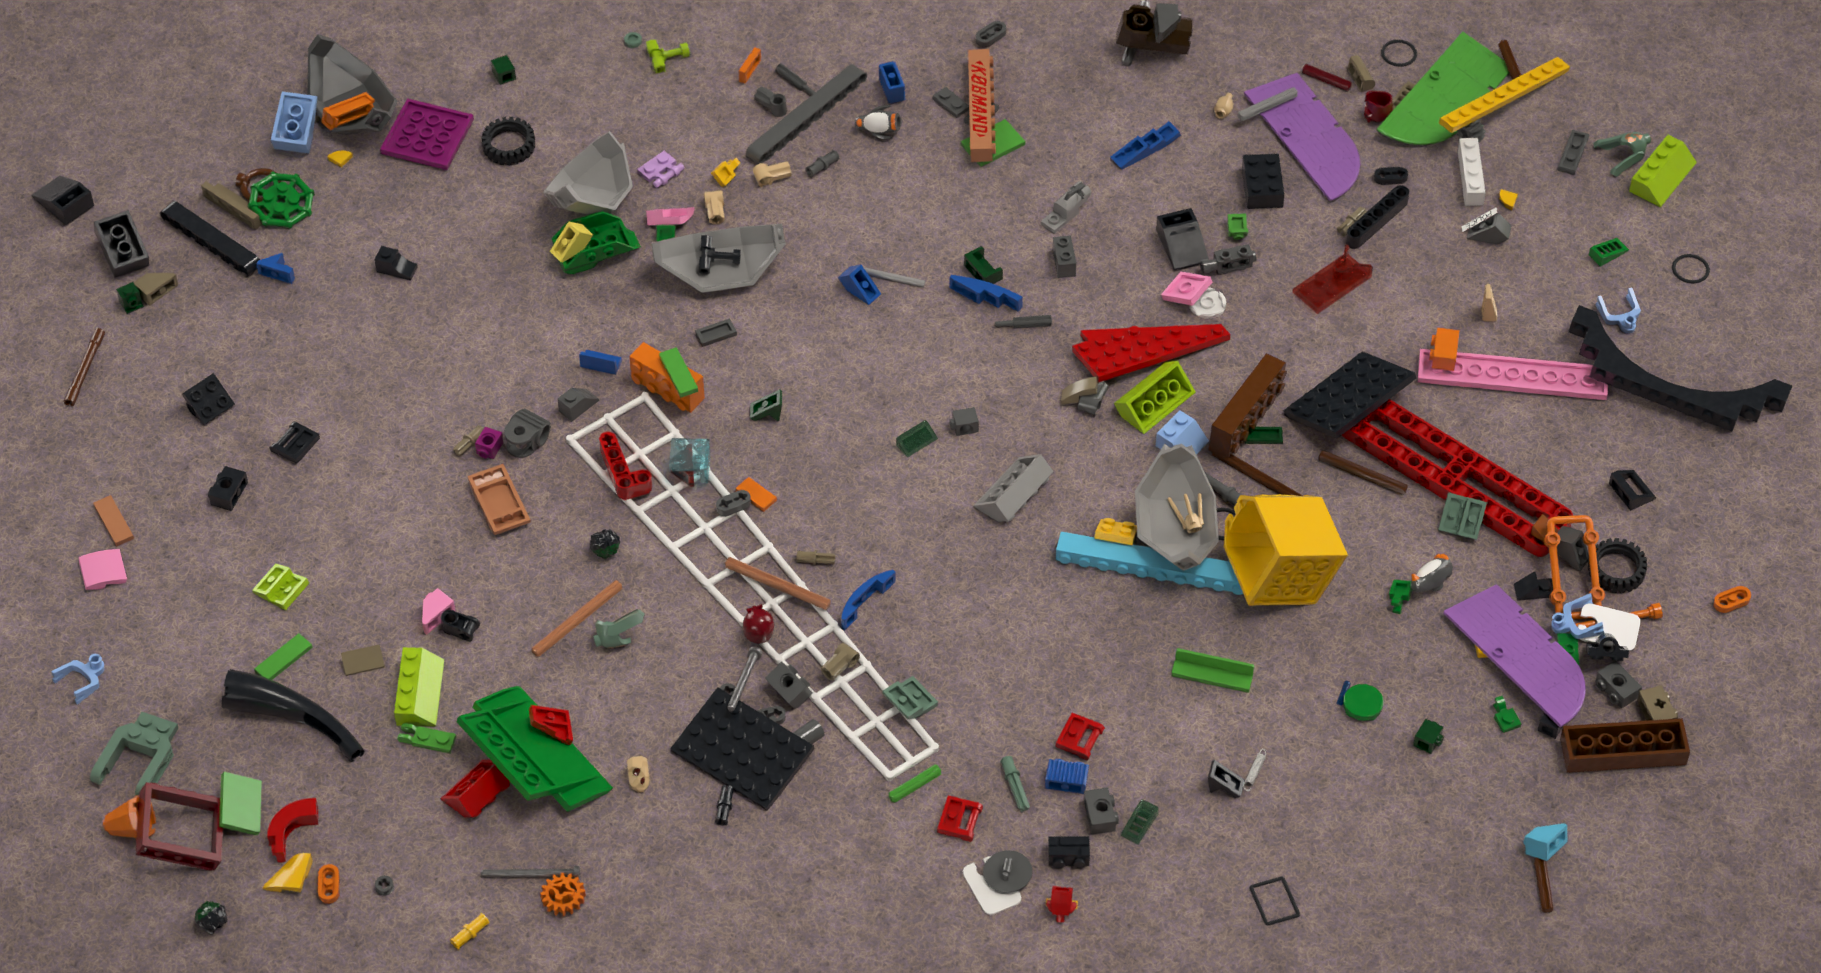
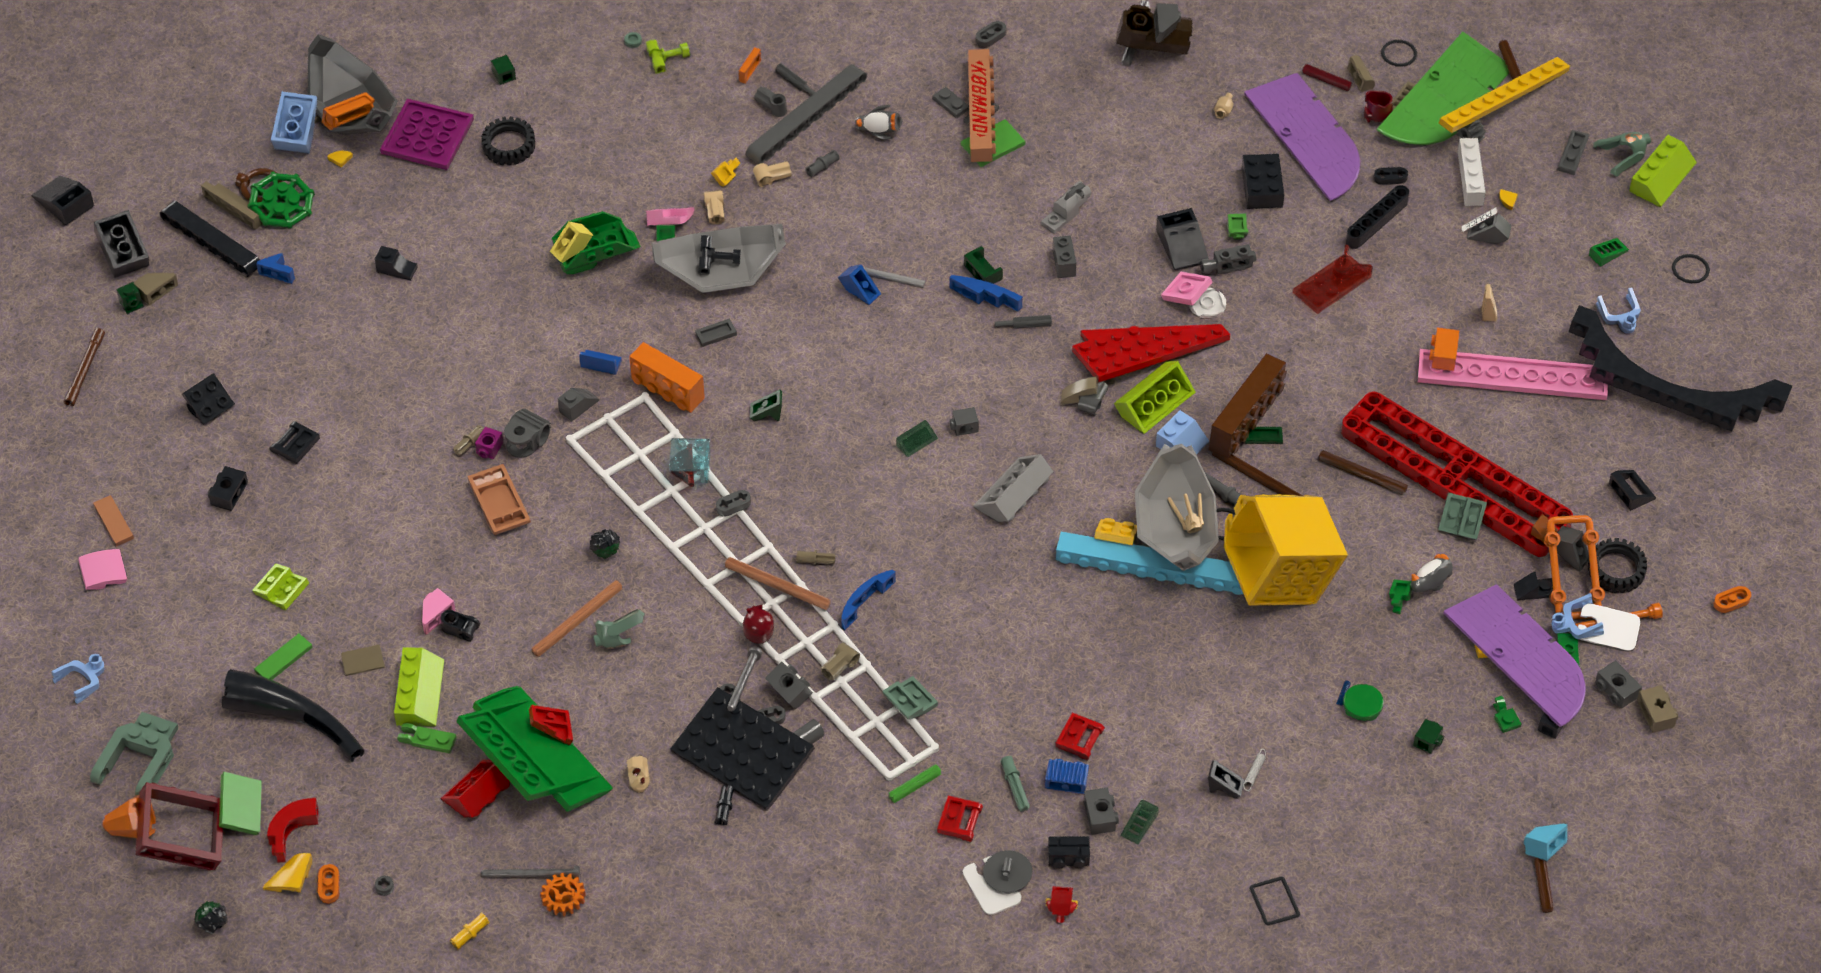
(593, 179): light grey panel -> none
(626, 483): red beam -> none
(656, 166): lavender plate -> none
(678, 372): bright green tile -> none
(759, 495): orange tile -> none
(891, 82): blue brick -> none
(1144, 146): blue slope -> none
(1213, 670): bright green panel -> none
(1267, 104): light grey axle -> none
(1349, 394): black plate -> none
(1351, 219): dark tan axle -> none
(1615, 652): black plate -> none
(1624, 745): reddish brown brick -> none

